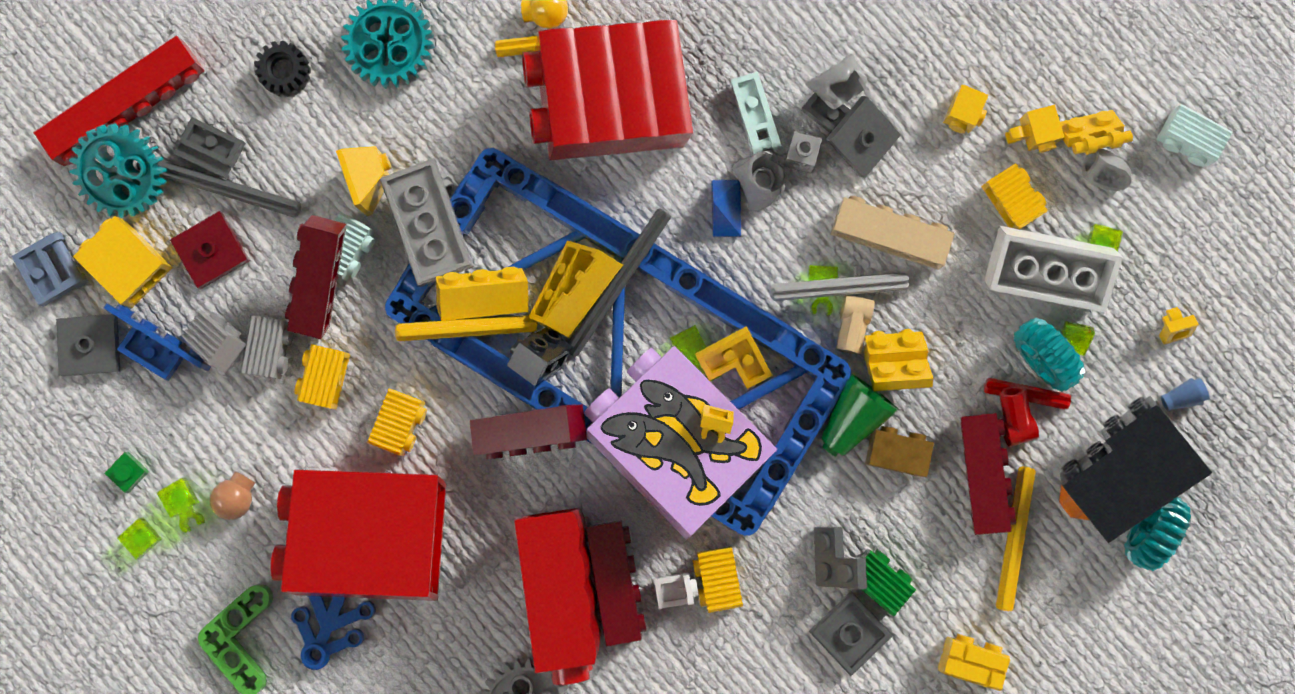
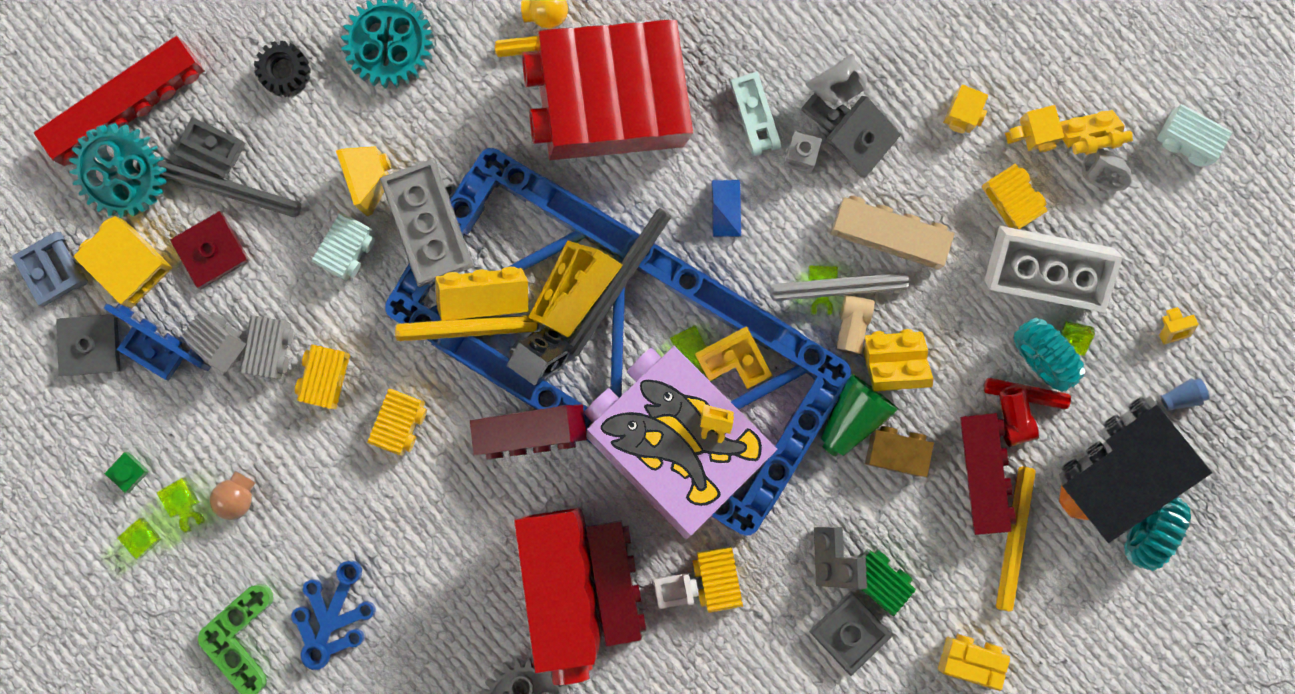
(316, 276): dark red brick -> none
(361, 535): red brick -> none
(760, 179): light grey hair -> none
(1105, 236): clear neon green plate -> none

